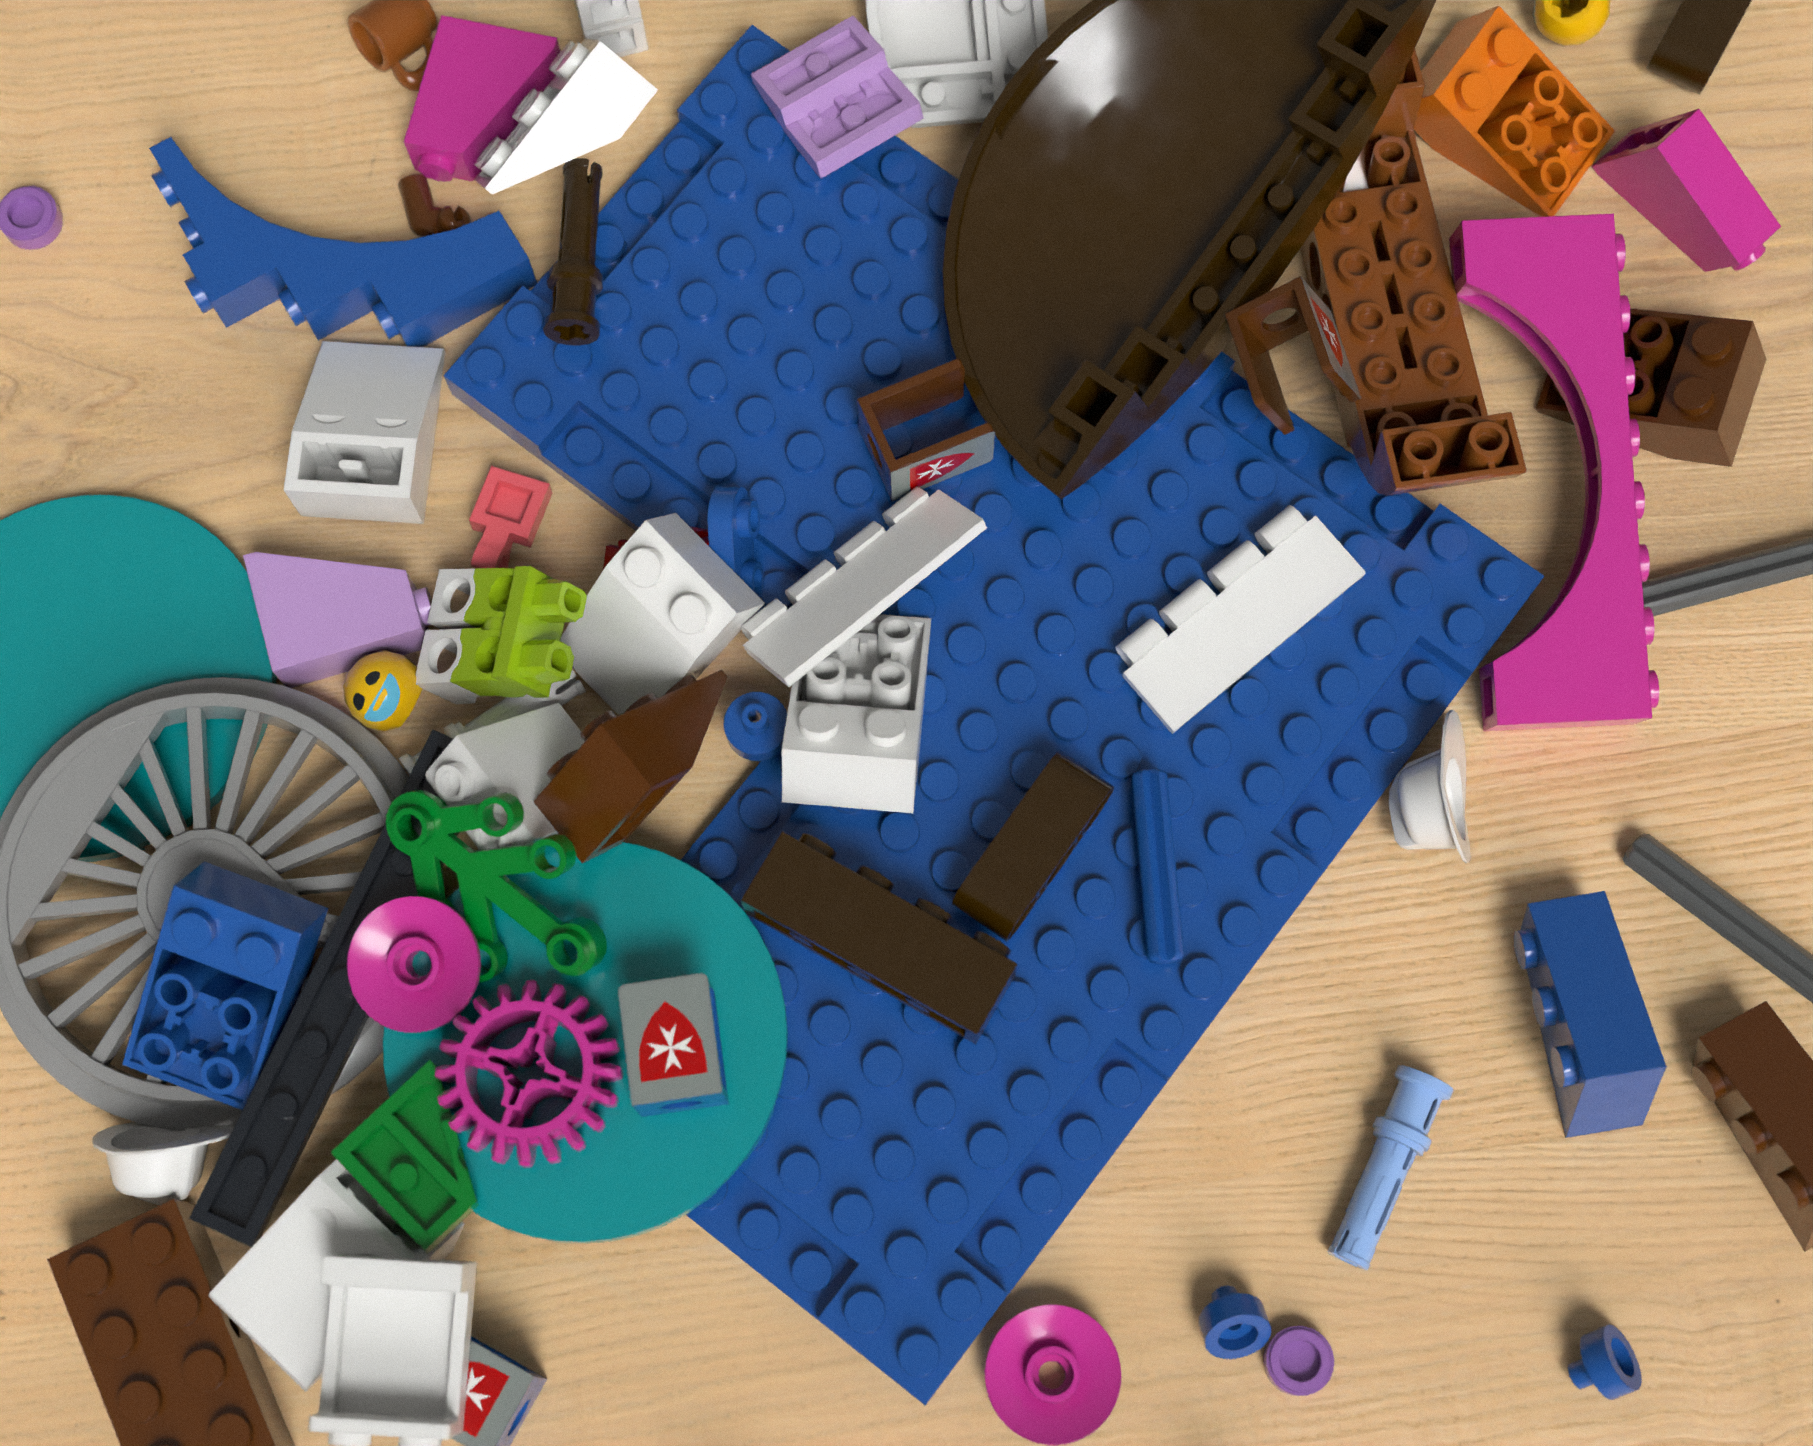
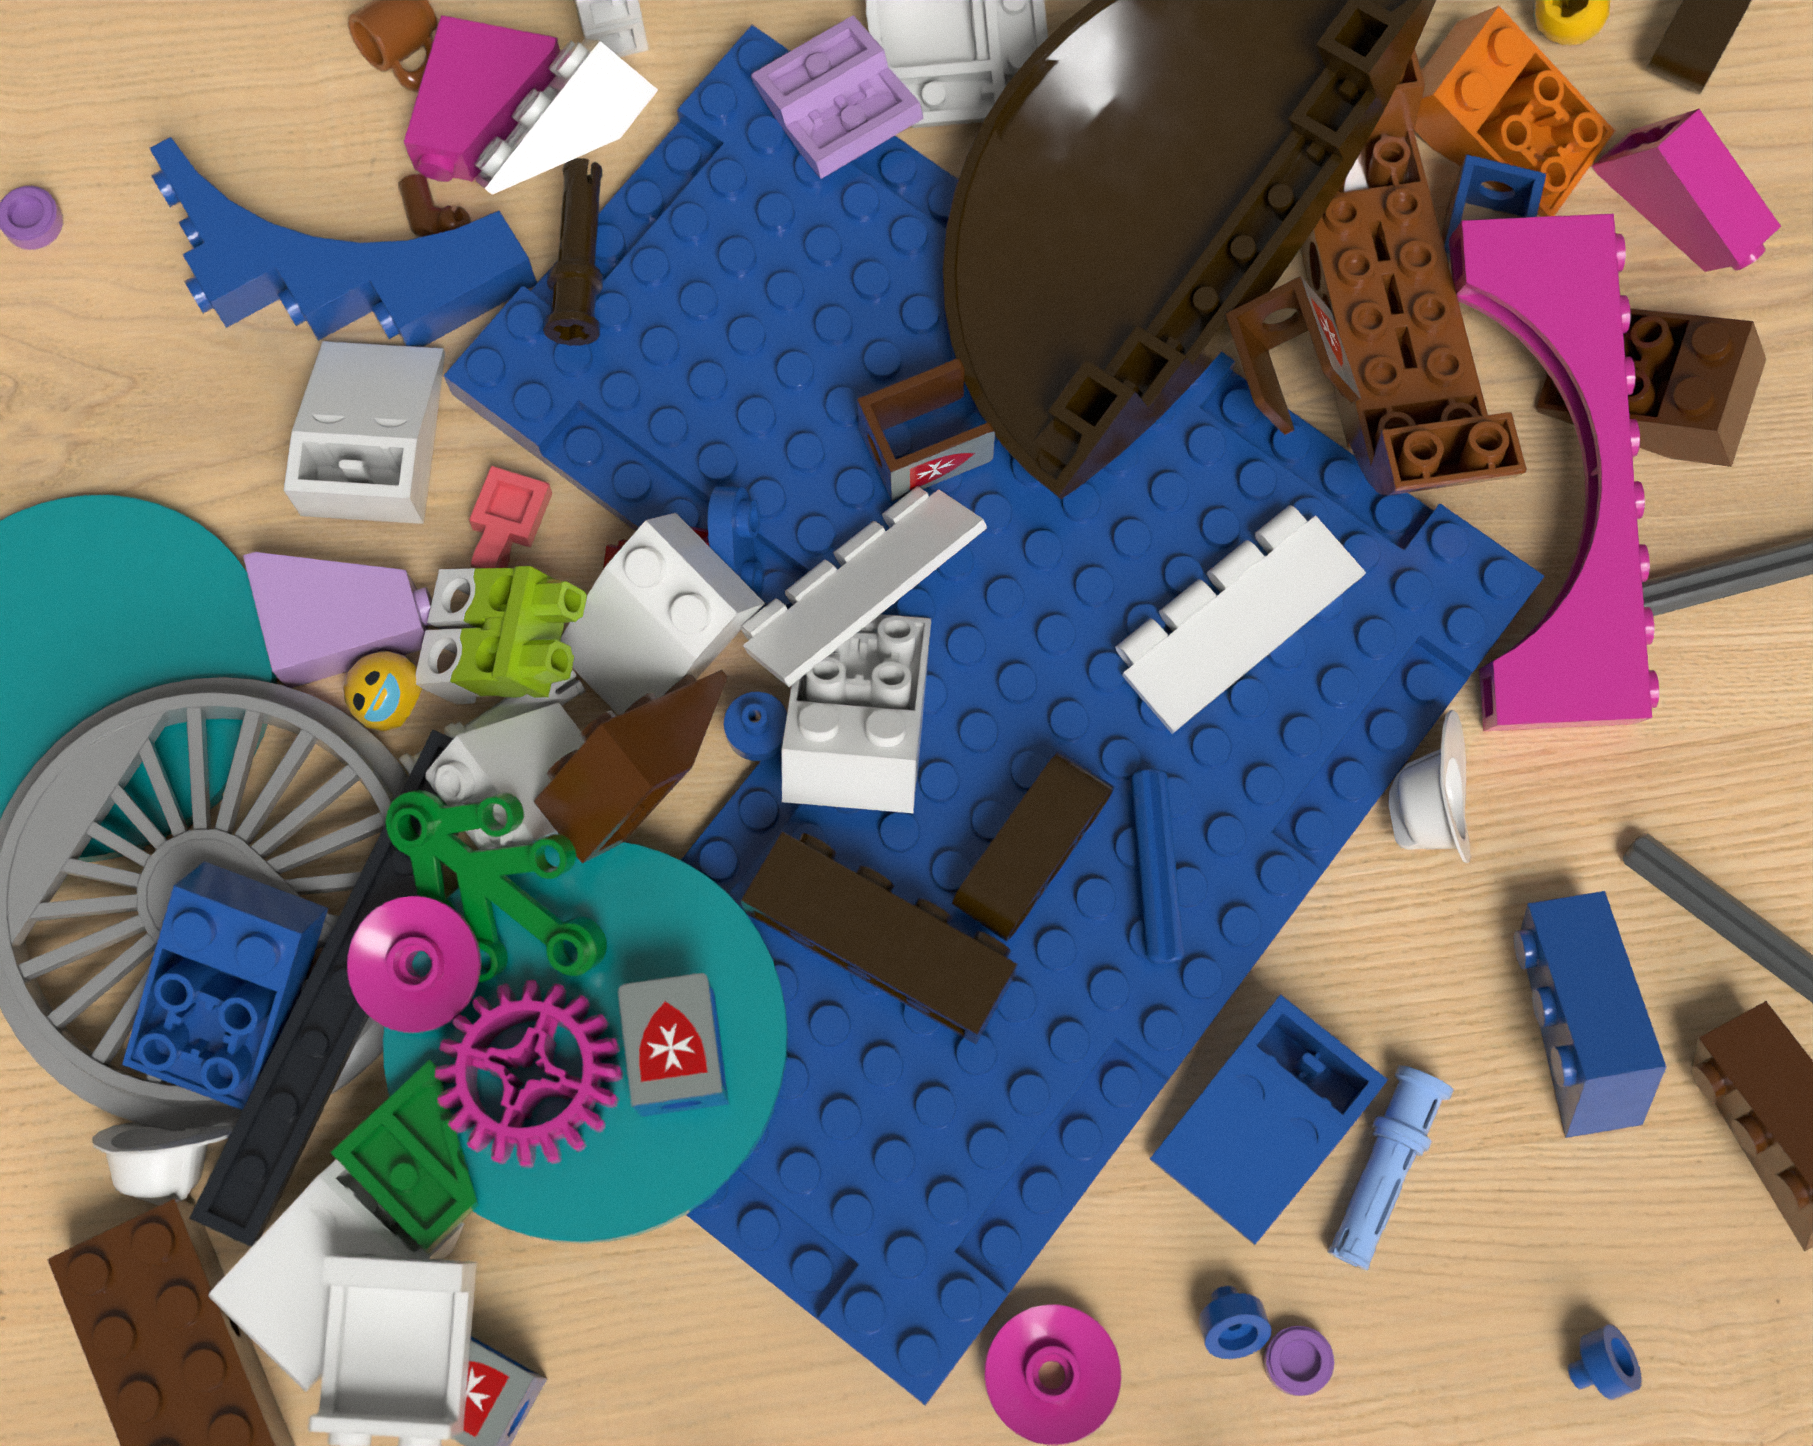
(1268, 1119): none -> blue slope
(1521, 201): none -> blue piece

